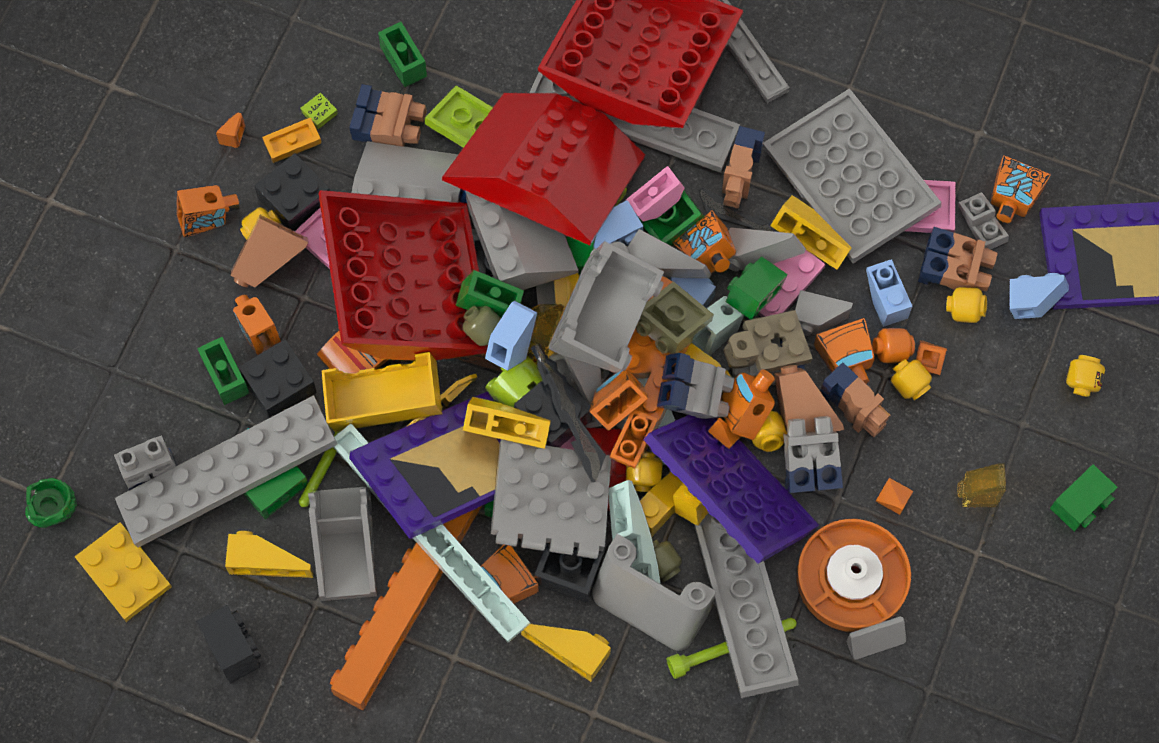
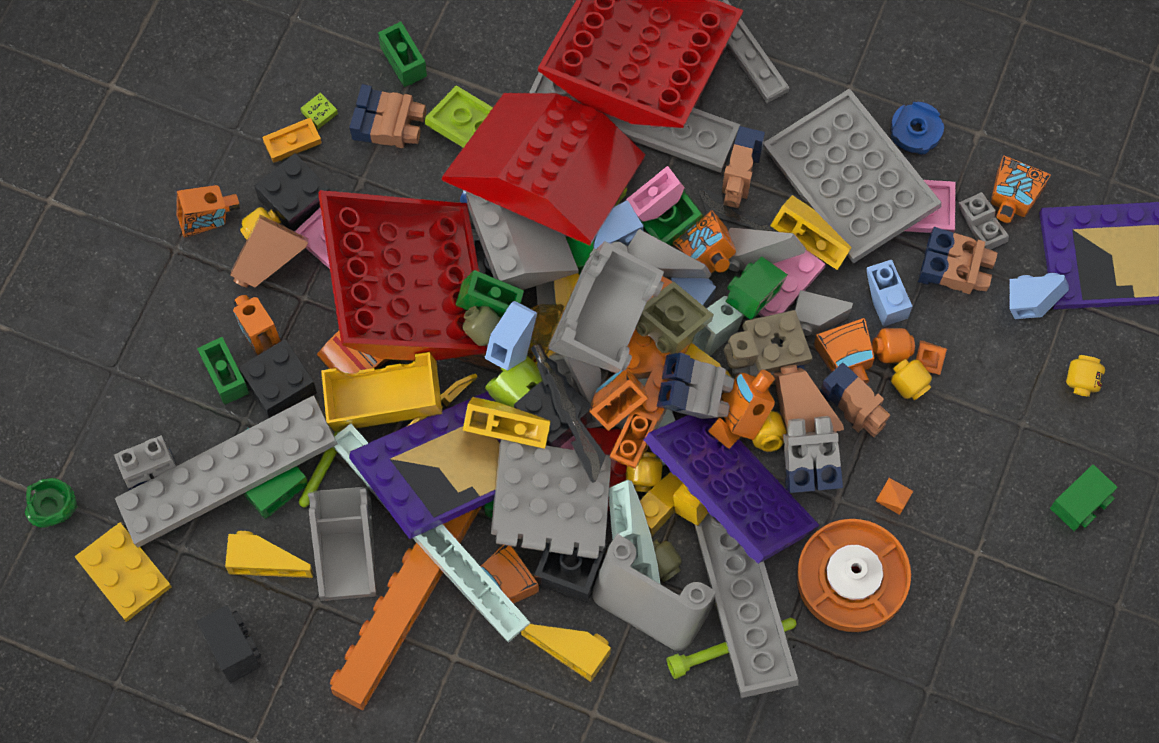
(232, 131): orange slope -> none
(405, 173): light grey slope -> none
(877, 638): light grey slope -> none
(913, 141): none -> blue plate
(967, 304): yellow head -> none
(983, 486): clear yellow slope -> none

